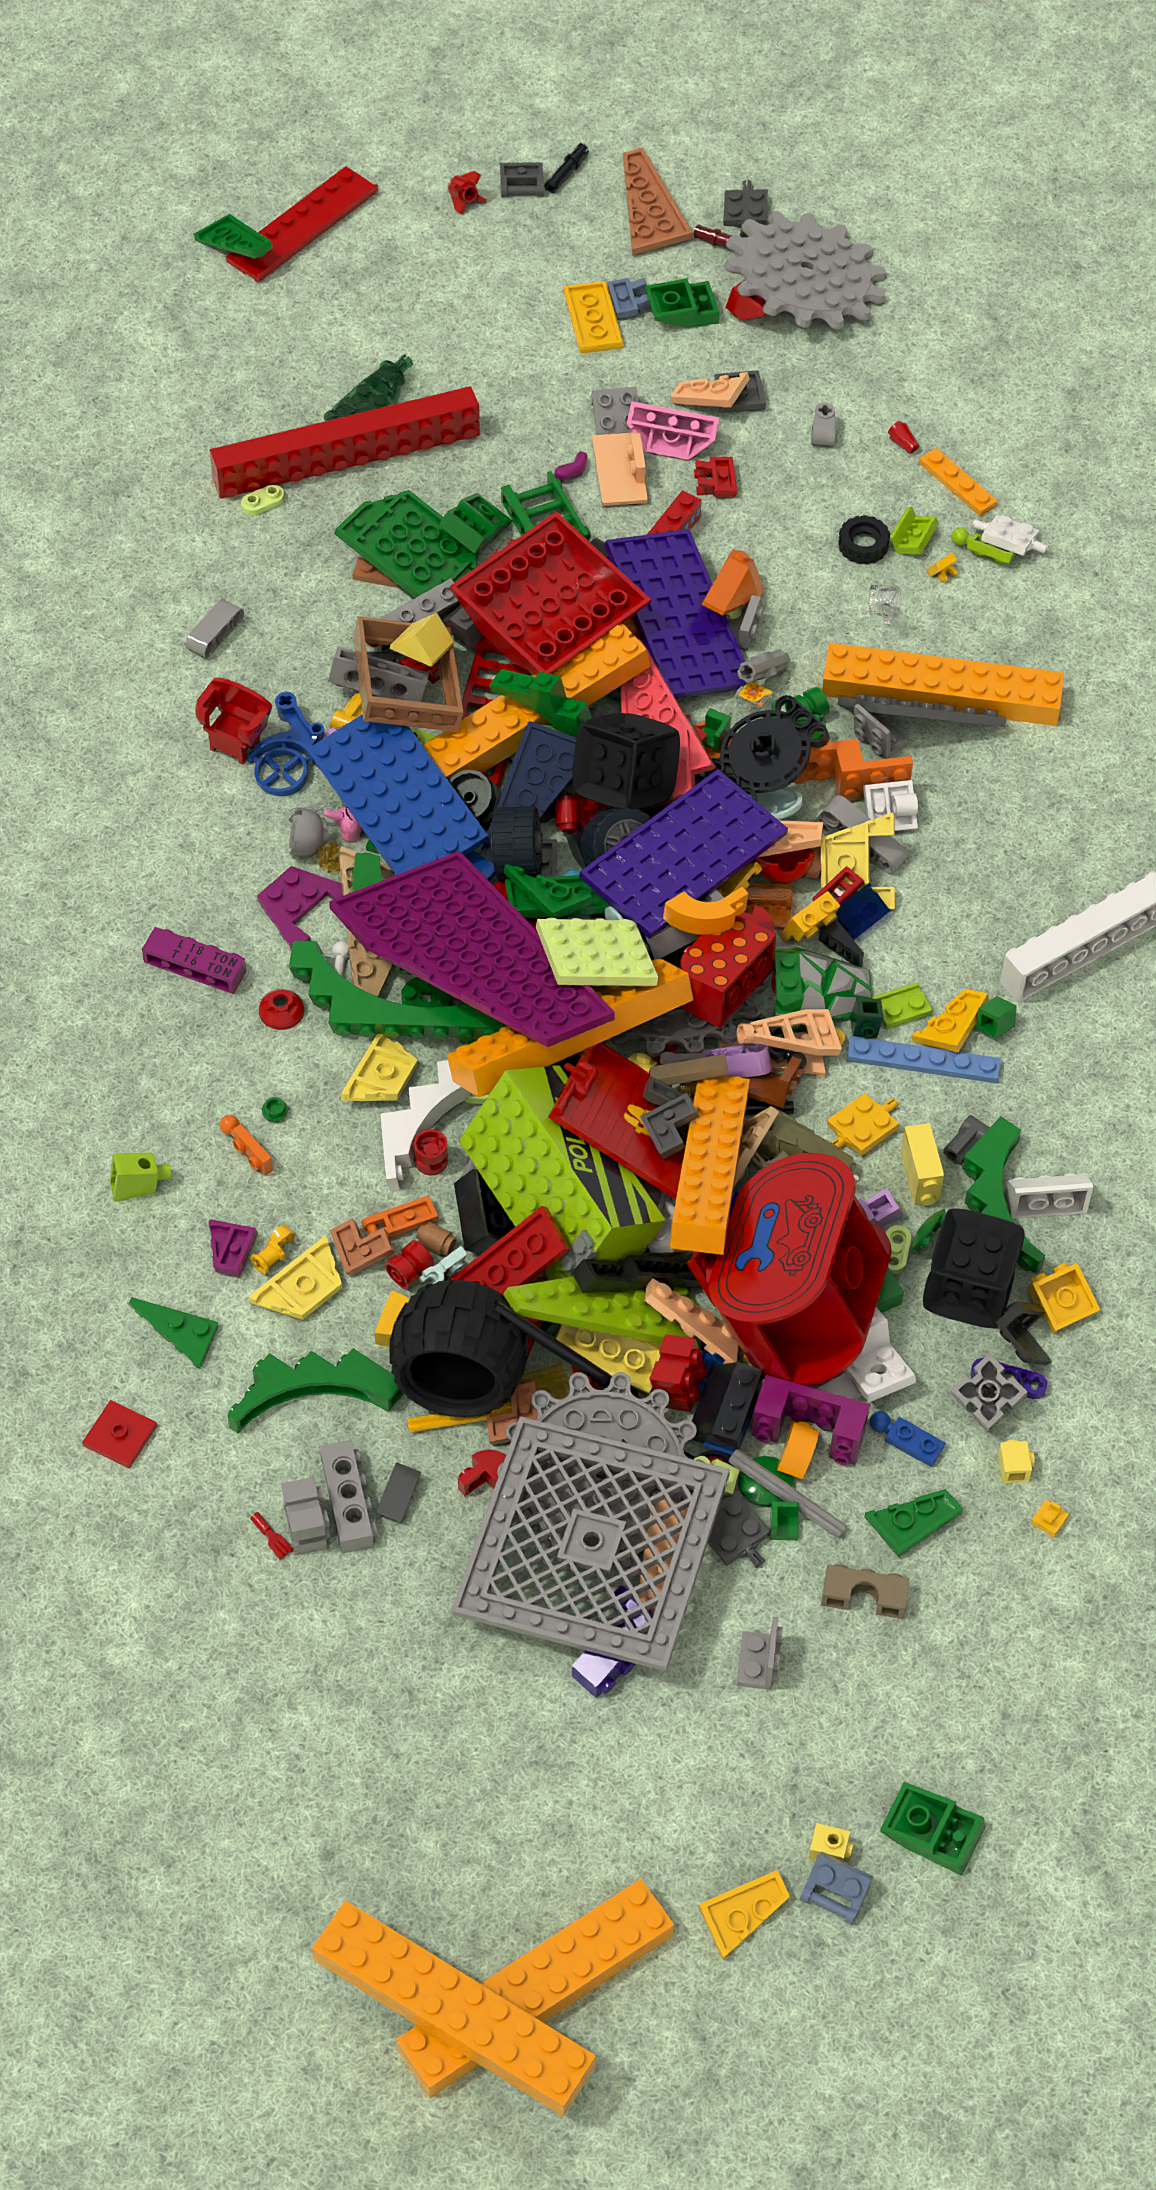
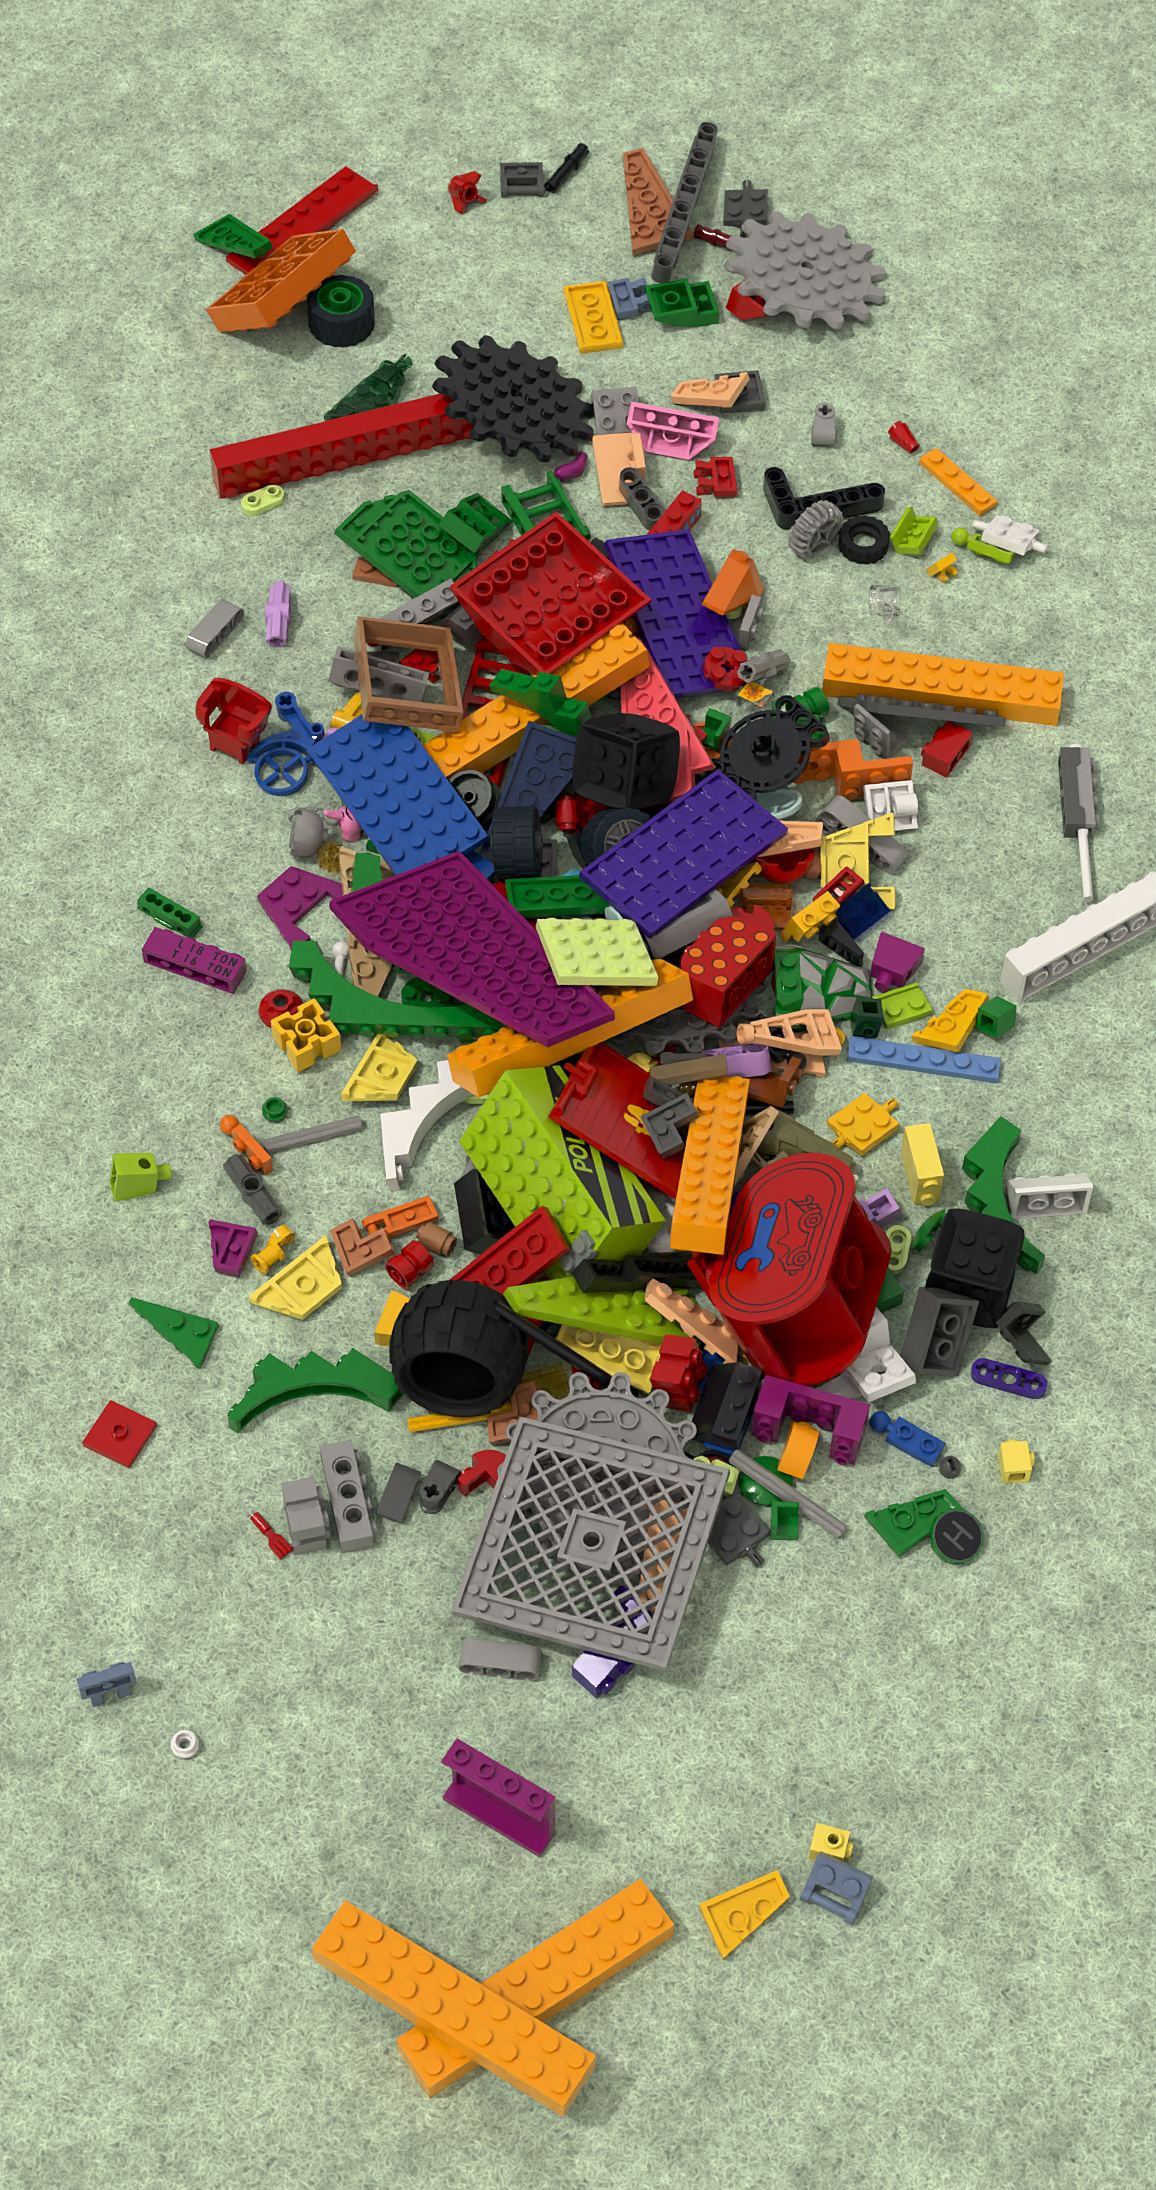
(95, 1683): none -> sand blue plate
(169, 913): none -> green piece
(183, 1736): none -> white plate
(245, 1179): none -> dark grey piece
(278, 614): none -> lavender piece
(281, 281): none -> orange brick
(306, 1035): none -> yellow brick
(313, 1134): none -> light grey axle
(341, 311): none -> black wheel
(424, 640): light yellow slope -> none
(431, 1152): red wheel -> none
(438, 1486): none -> dark grey piece
(446, 1267): light aqua plate -> none
(483, 393): none -> black plate
(500, 1798): none -> magenta panel
(501, 1659): none -> light grey beam
(551, 897): green wing -> none
(638, 489): none -> dark grey beam
(684, 203): none -> dark grey beam
(705, 917): light orange arch -> none
(726, 657): none -> red plate
(760, 1657): light grey bracket -> none
(815, 529): none -> light grey gear
(843, 1583): dark tan arch -> none
(850, 501): none -> black beam
(894, 962): none -> magenta torso
(933, 1827): green slope -> none
(938, 1331): none -> dark grey slope
(945, 1469): none -> dark grey hinge
(946, 748): none -> red brick
(956, 1536): none -> black tile
(968, 1135): dark grey piece -> none
(988, 1376): light grey brick -> none
(1050, 1518): yellow tile -> none
(1063, 1296): yellow plate -> none
(1078, 804): none -> piece

